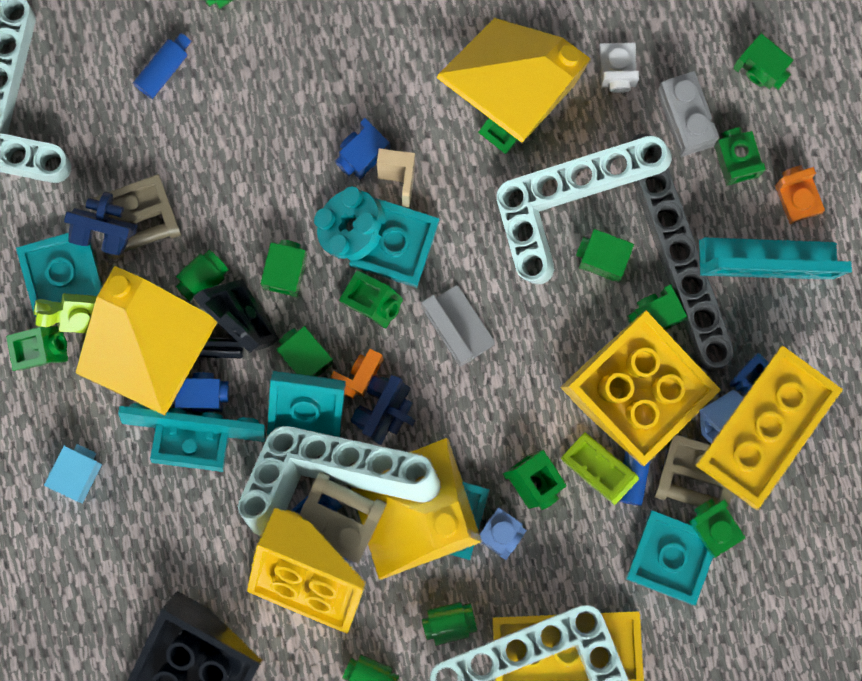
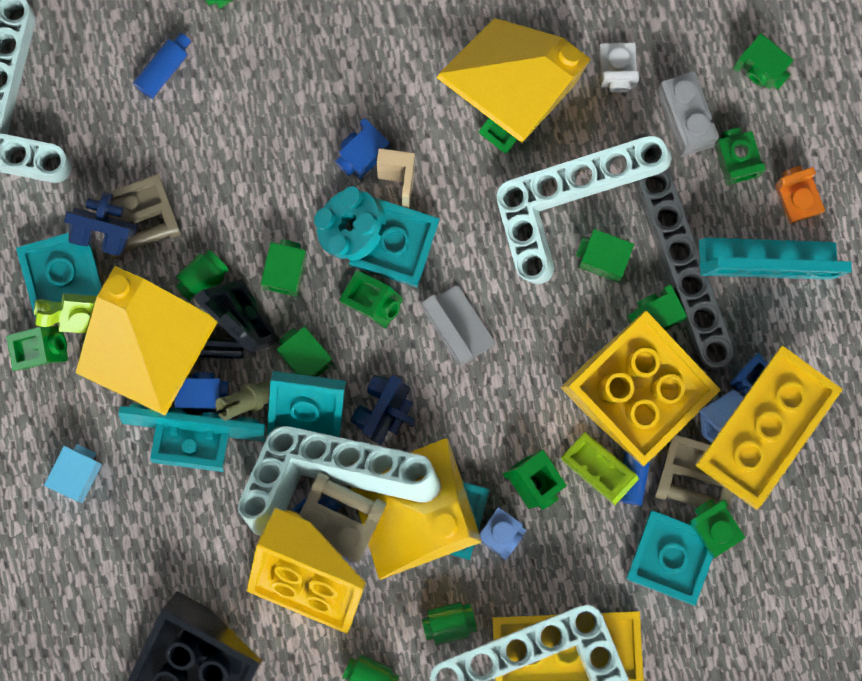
(249, 398): none -> olive pin
(363, 369): orange bracket -> none

